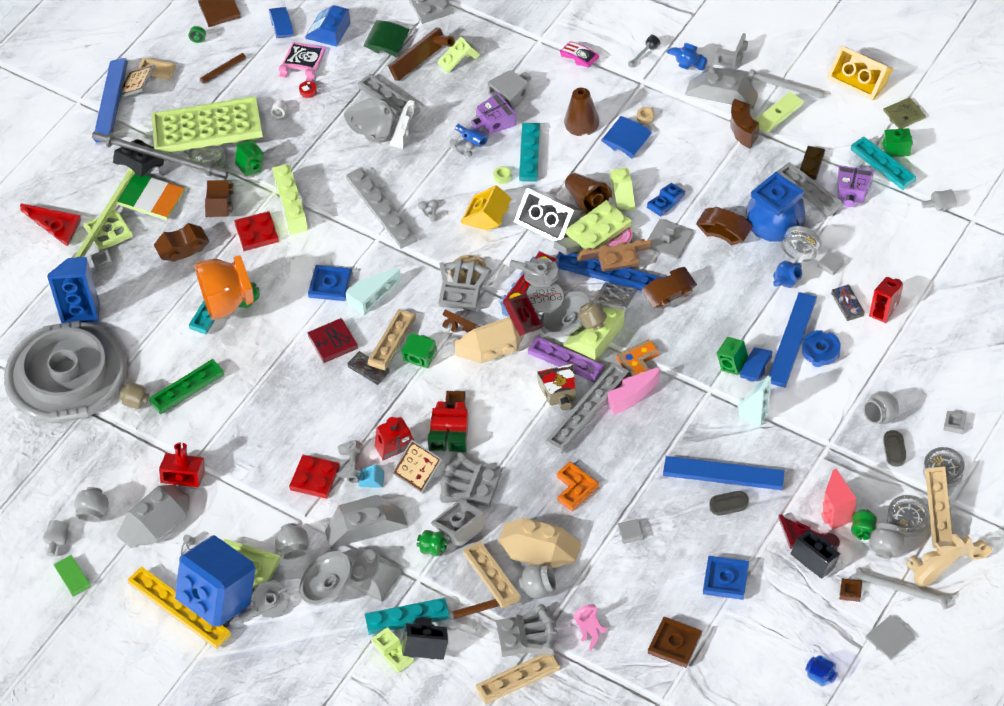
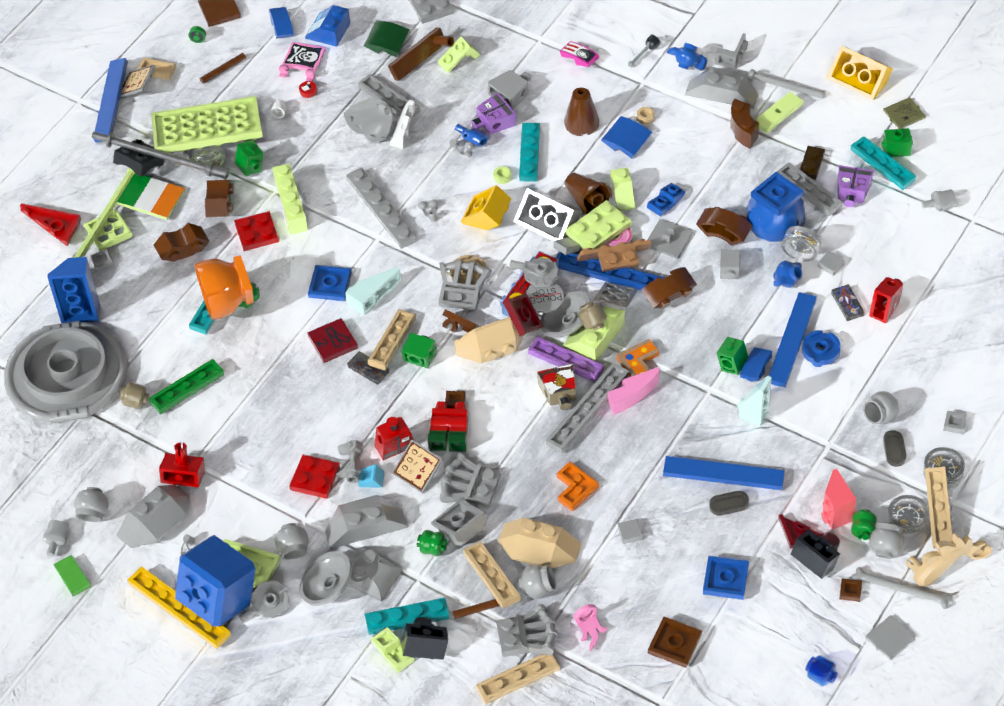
(729, 264): none -> light grey brick

